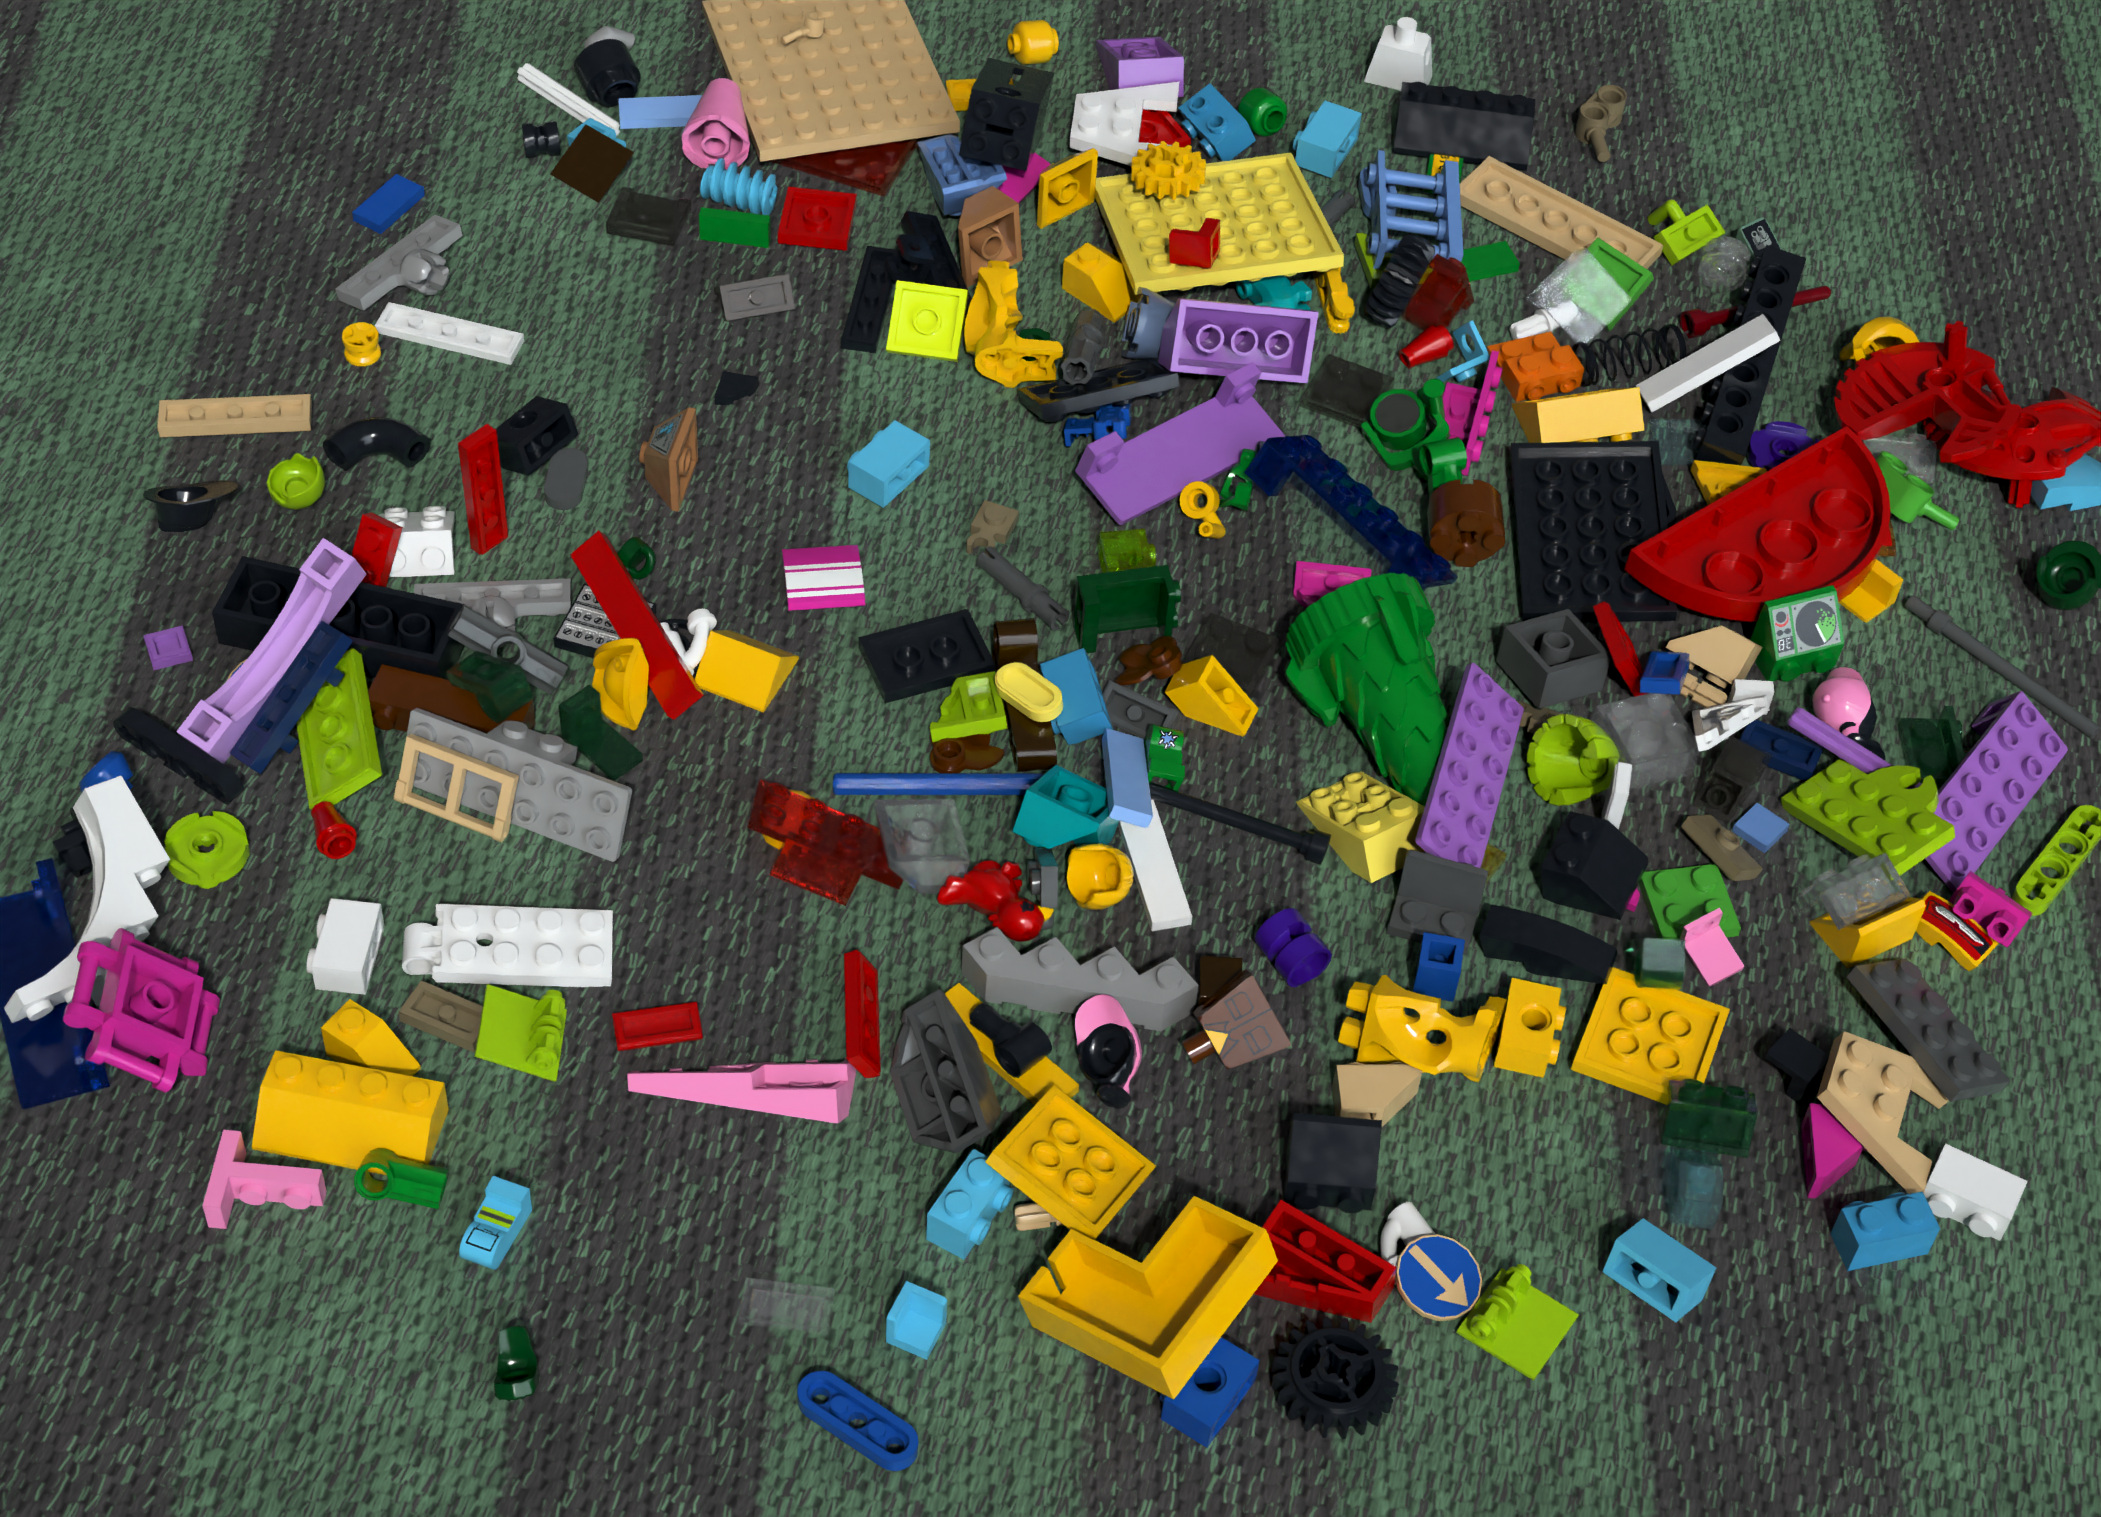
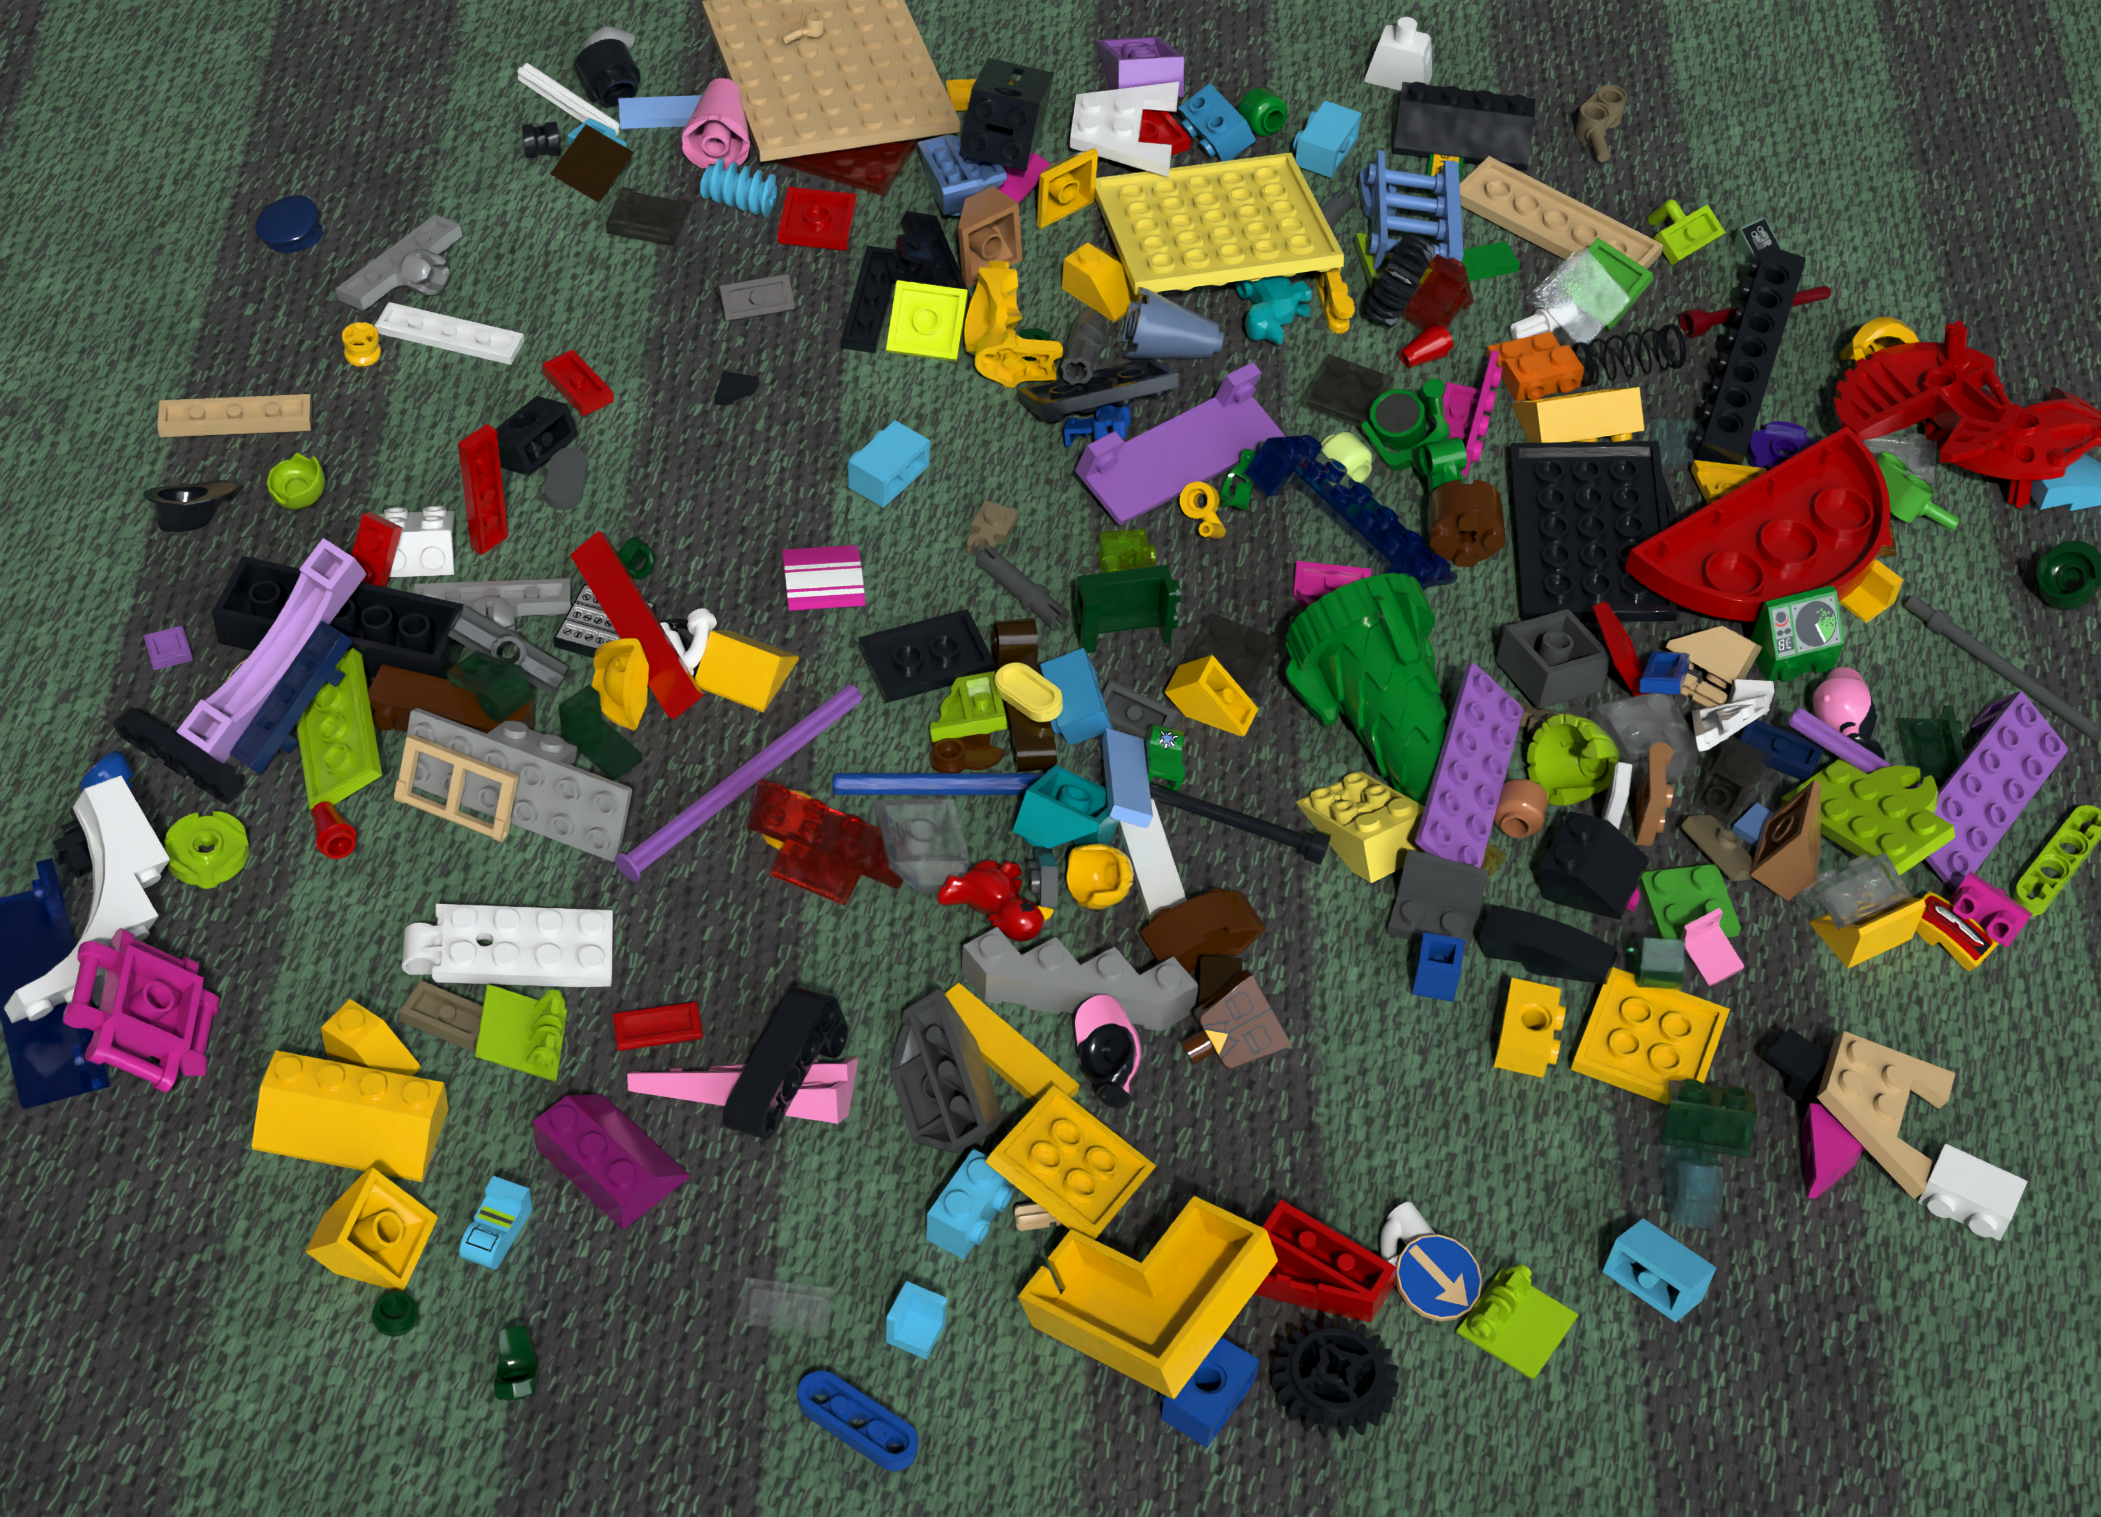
(256, 1182): bright pink bracket -> none
(289, 224): none -> dark blue piece
(346, 946): white brick -> none
(373, 1233): none -> yellow slope
(376, 437): black cylinder -> none
(388, 203): blue tile -> none
(395, 1314): none -> dark green plate
(406, 1180): green piece -> none
(577, 382): none -> red plate
(606, 1156): none -> magenta slope
(672, 457): medium nougat slope -> none
(734, 227): green tile -> none
(737, 783): none -> medium lavender axle
(799, 1031): none -> black beam
(862, 1014): red tile -> none
(1015, 1046): black pin -> none
(1033, 42): yellow head -> none
(1141, 661): reddish brown plate -> none
(1168, 170): yellow gear -> none
(1195, 247): red panel -> none
(1203, 926): none -> reddish brown brick
(1228, 336): medium lavender slope -> none
(1293, 947): dark purple wheel -> none
(1332, 1162): black slope -> none
(1350, 452): none -> yellowish green head
(1373, 1090): tan slope -> none
(1396, 1037): yellow hips -> none
(1473, 358): medium azure bracket -> none
(1521, 808): none -> nougat head
(1653, 795): none -> medium nougat plate
(1708, 362): white tile -> none
(1724, 263): clear wheel -> none
(1791, 844): none -> medium nougat slope
(1884, 1230): dark azure brick -> none
(1928, 1029): dark grey plate -> none

